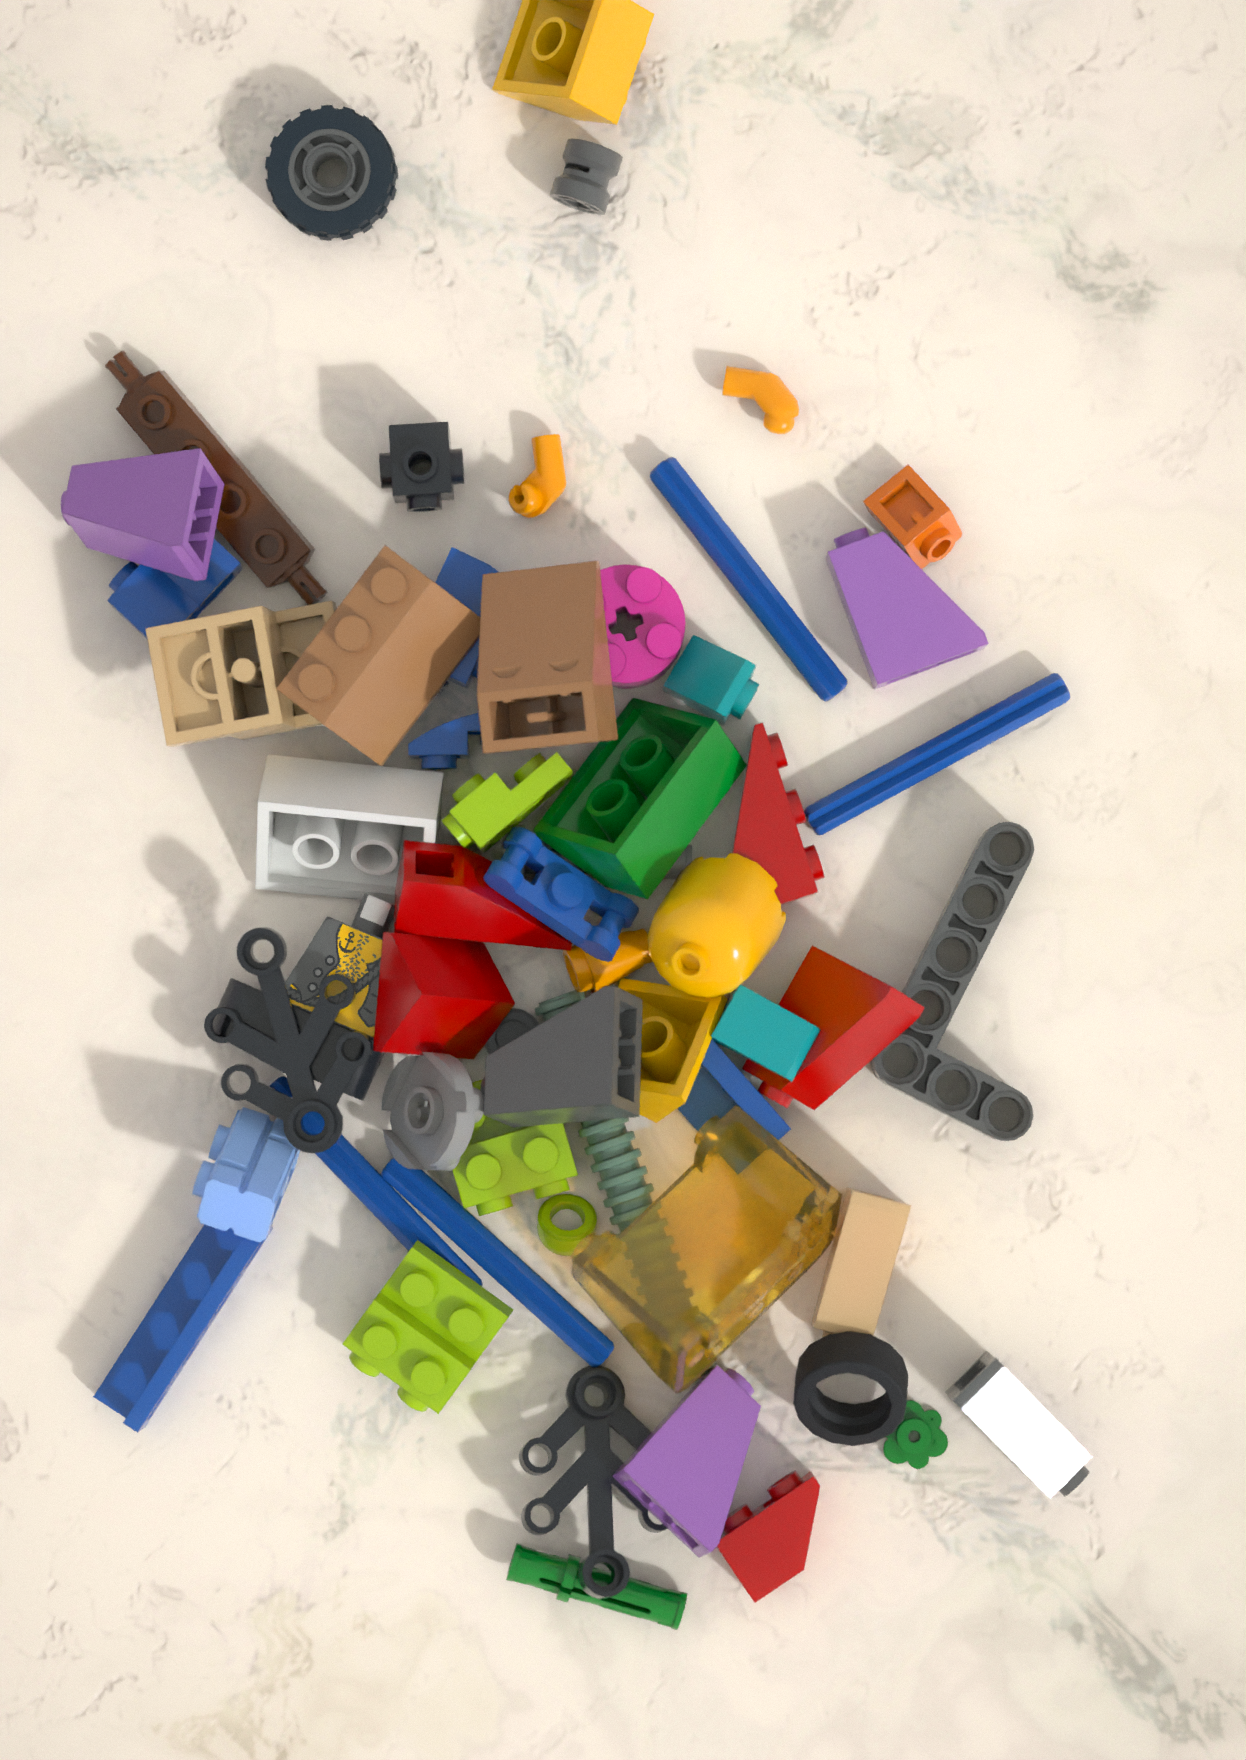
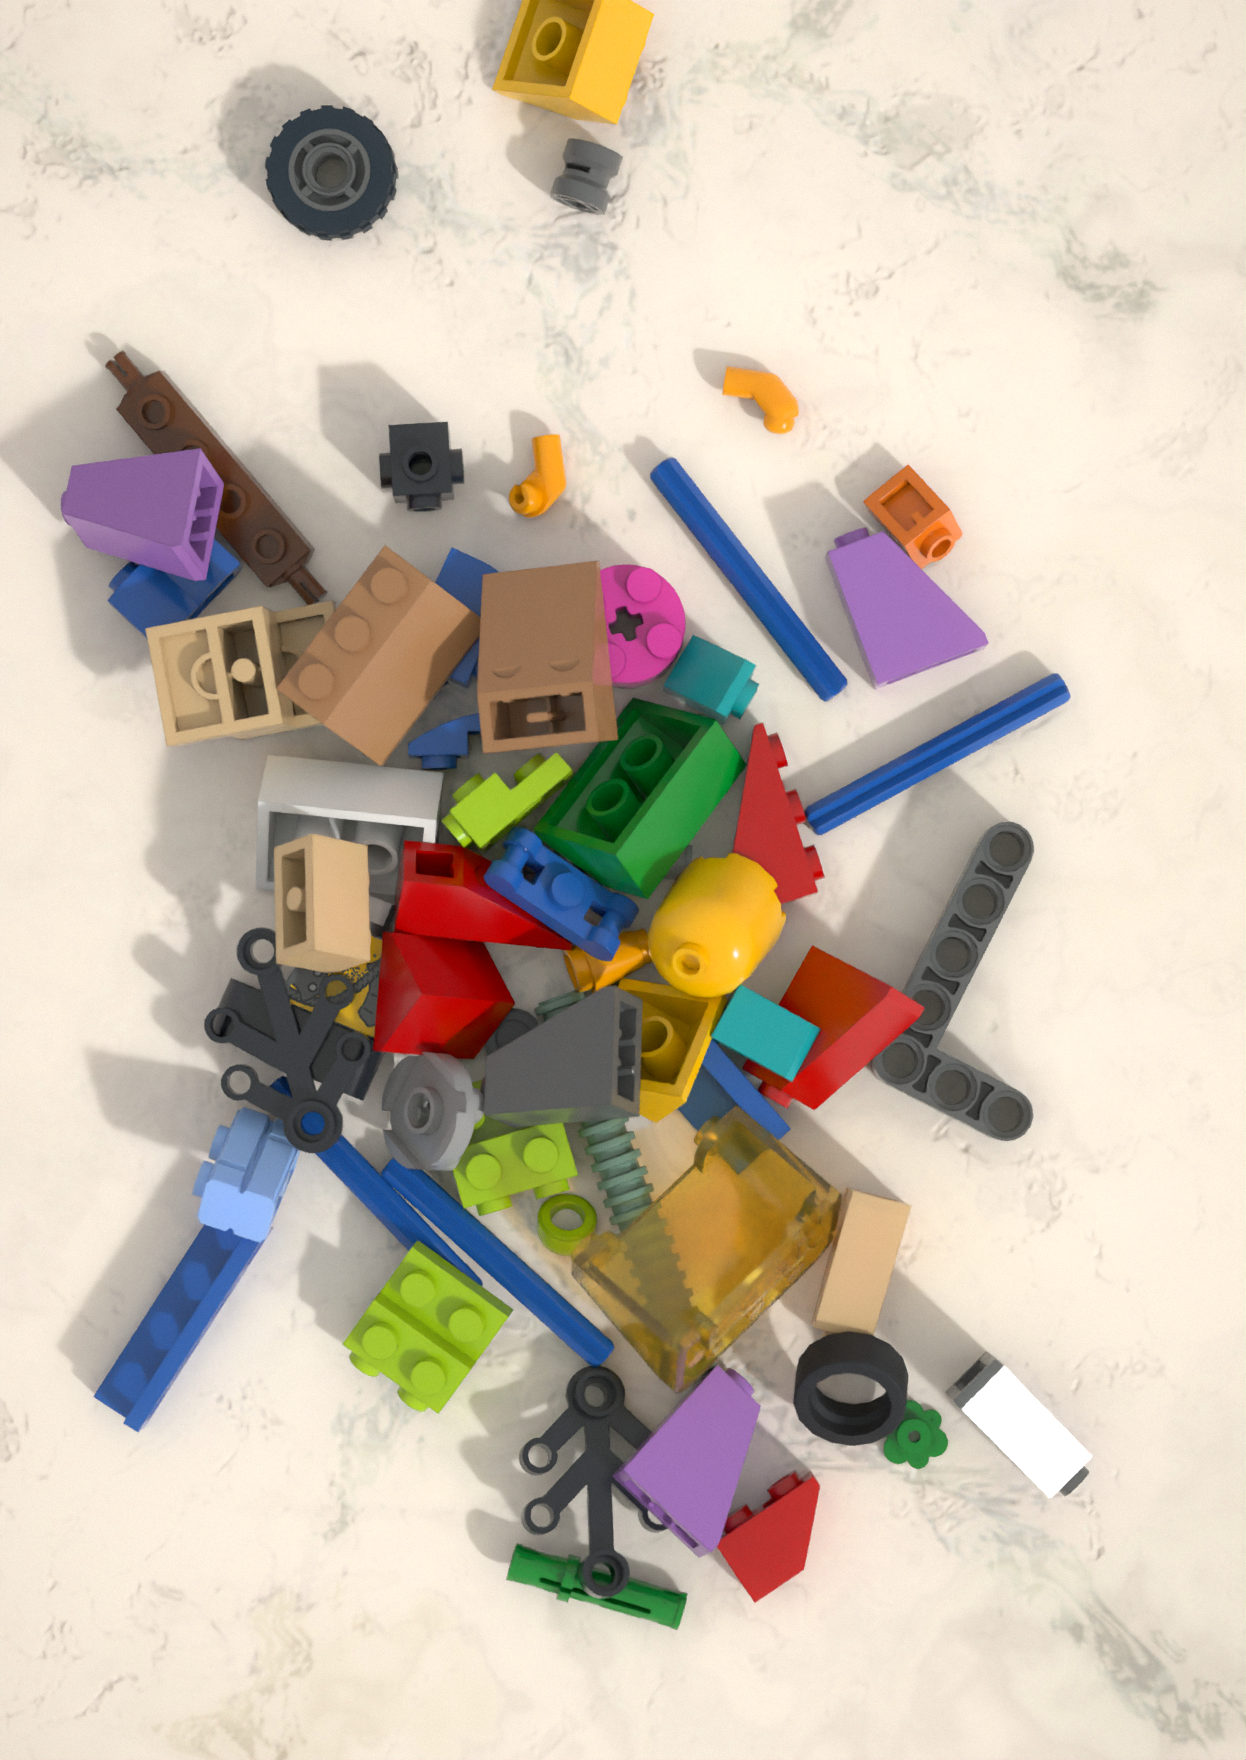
(322, 904): none -> tan brick

